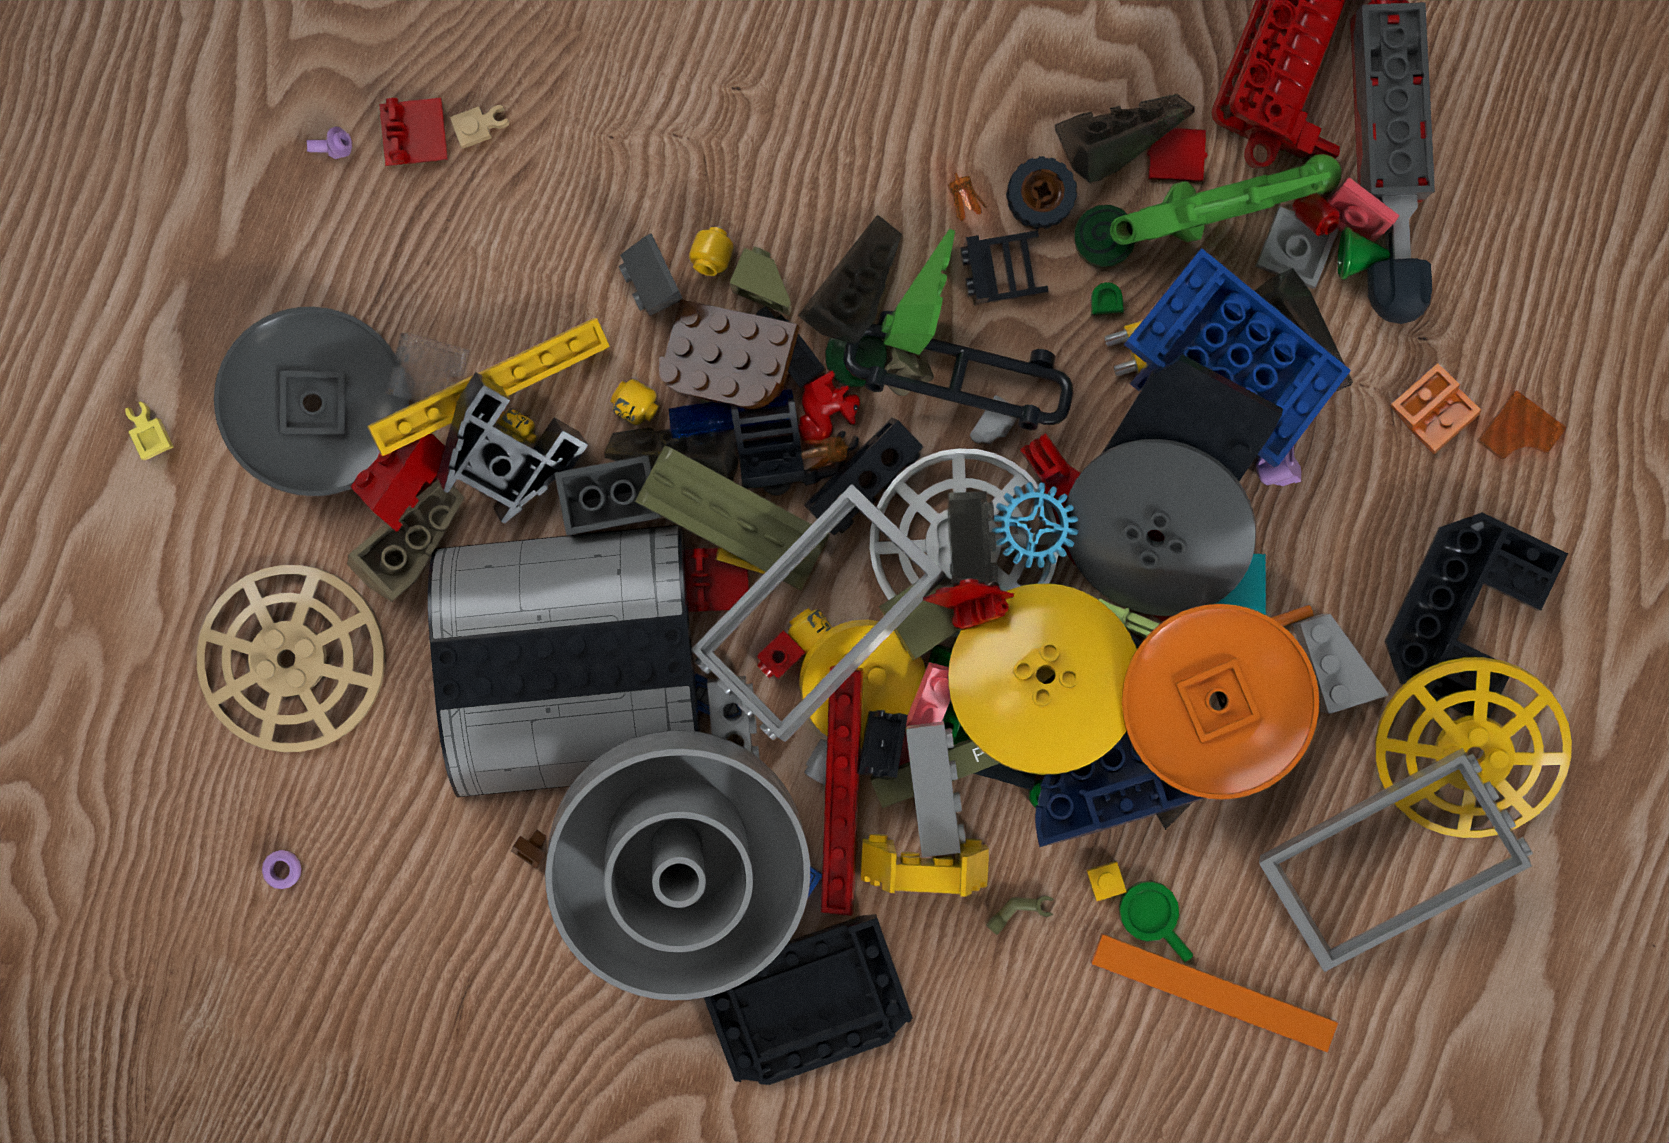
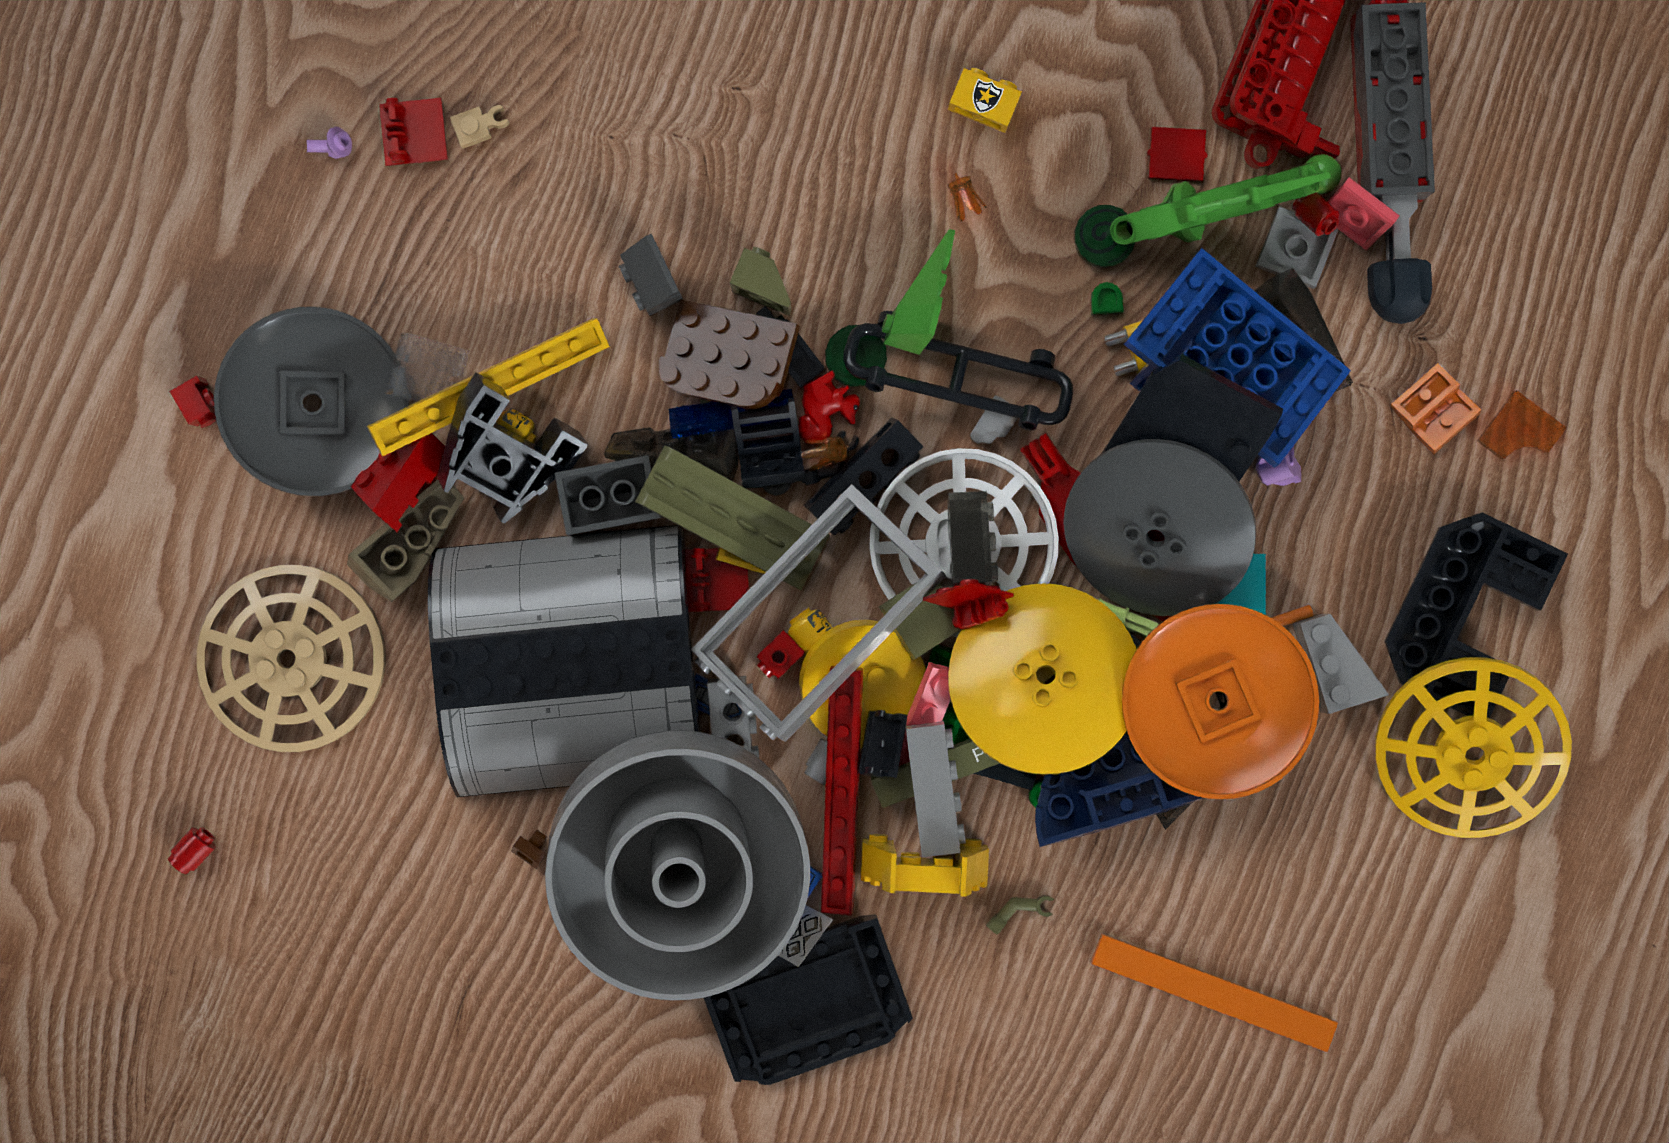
(149, 435): light yellow plate -> none
(192, 850): none -> red brick
(195, 402): none -> red brick
(268, 869): lavender piece -> none
(634, 402): yellow head -> none
(711, 251): yellow head -> none
(805, 936): none -> white sticker
(851, 293): clear smoke wedge -> none
(908, 366): dark tan piece -> none
(982, 281): black plate -> none
(985, 99): none -> yellow brick
(1024, 199): black wheel -> none
(1061, 529): medium azure gear -> none
(1106, 881): yellow plate -> none
(1112, 140): clear smoke wedge -> none
(1151, 913): green piece -> none
(1357, 253): green hat -> none
(1505, 869): light grey door -> none

